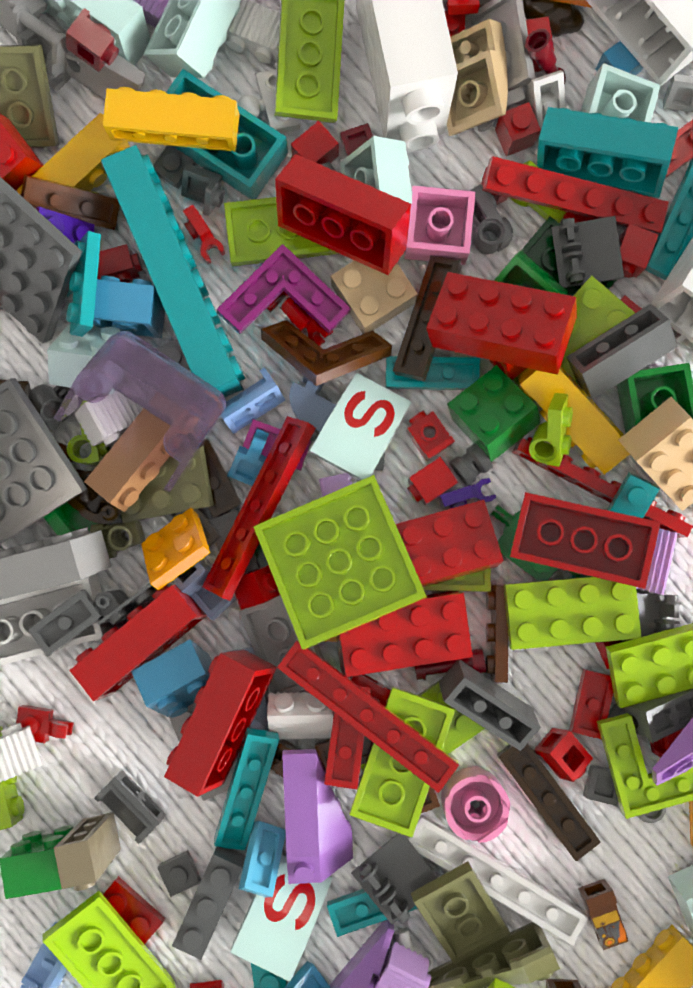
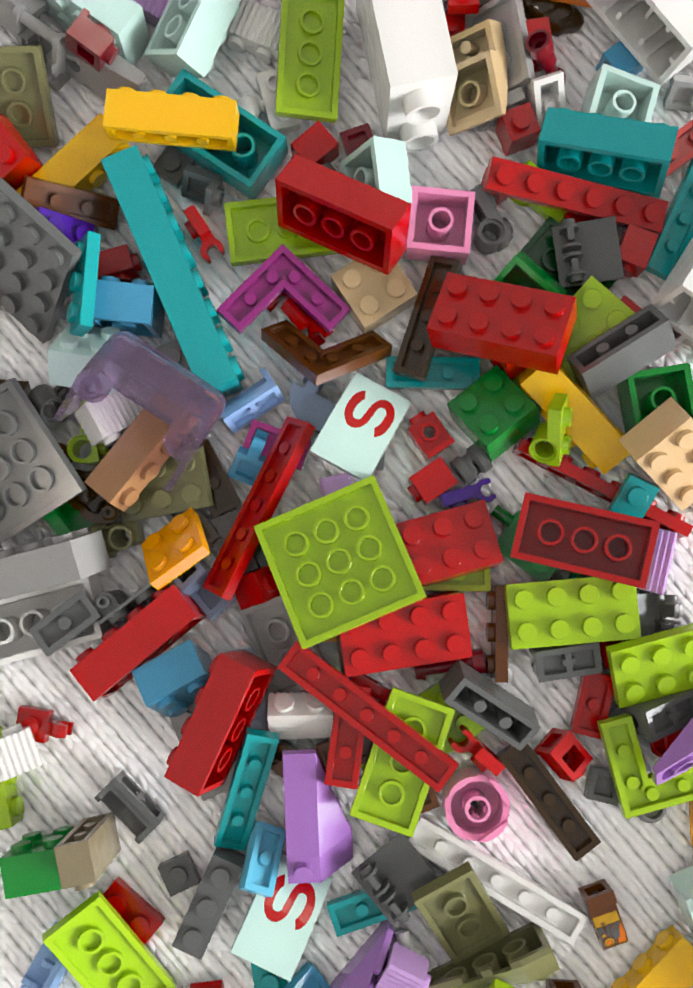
(481, 756): none -> red plate
(566, 661): none -> dark grey hinge

